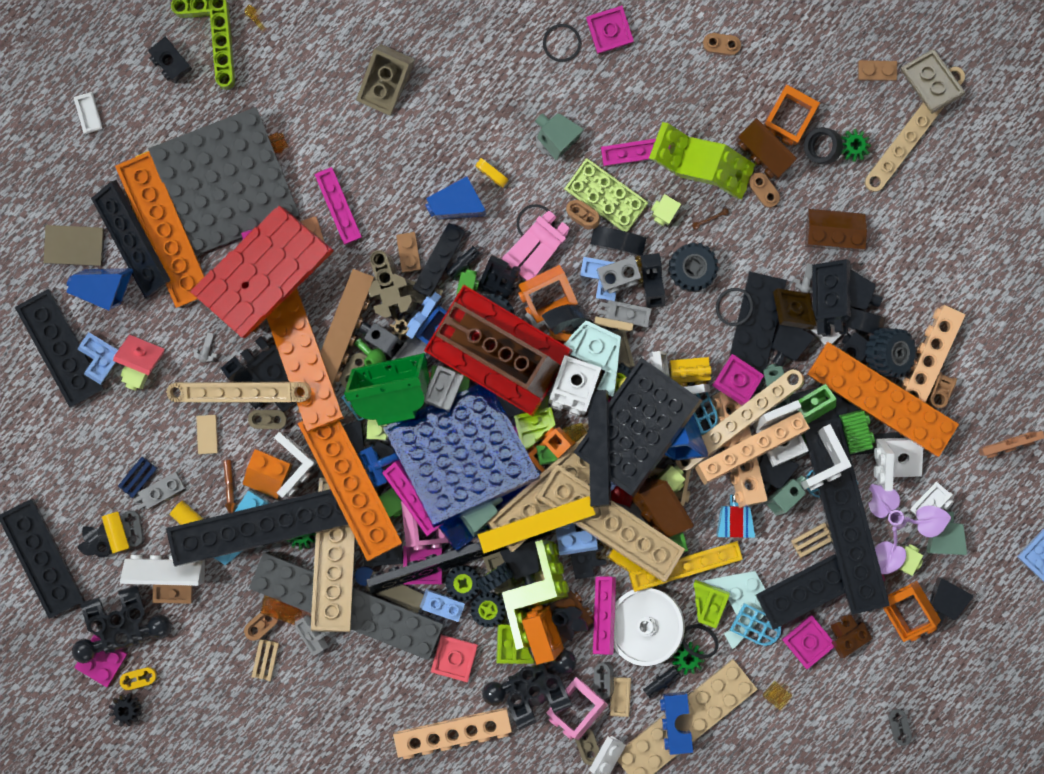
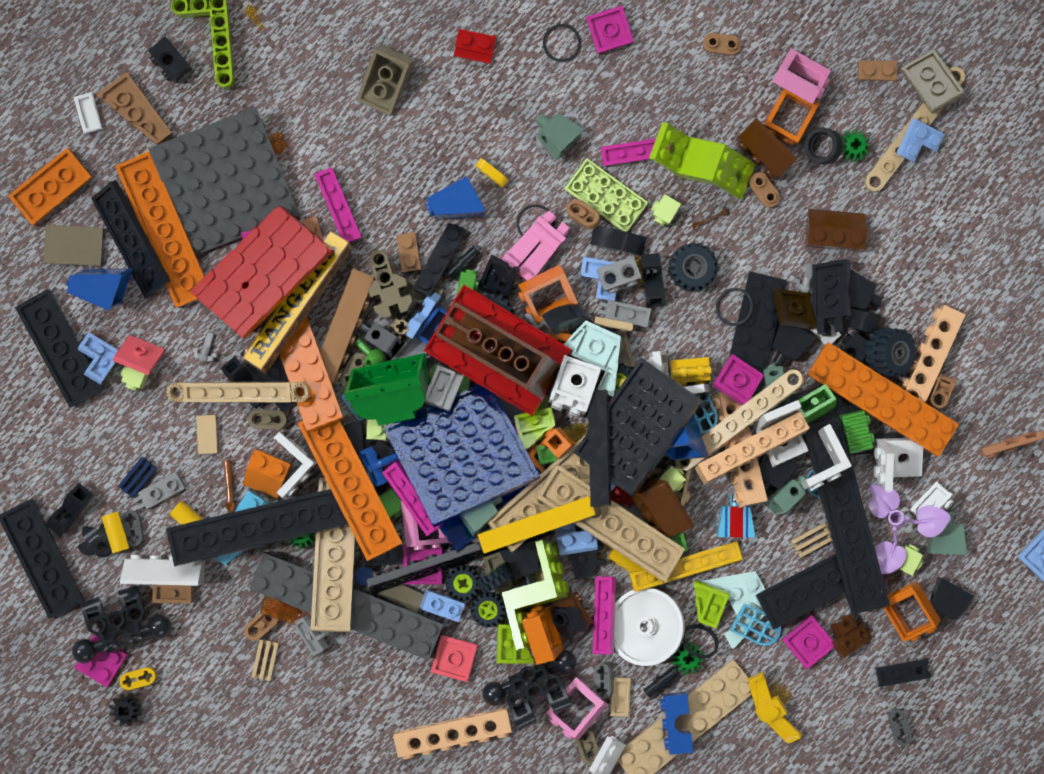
(50, 186): none -> orange plate
(71, 508): none -> black brick
(132, 104): none -> medium nougat wing
(292, 311): none -> brick
(474, 46): none -> red plate
(771, 709): none -> yellow plate
(807, 69): none -> bright pink window
(902, 672): none -> black plate
(916, 136): none -> light blue plate

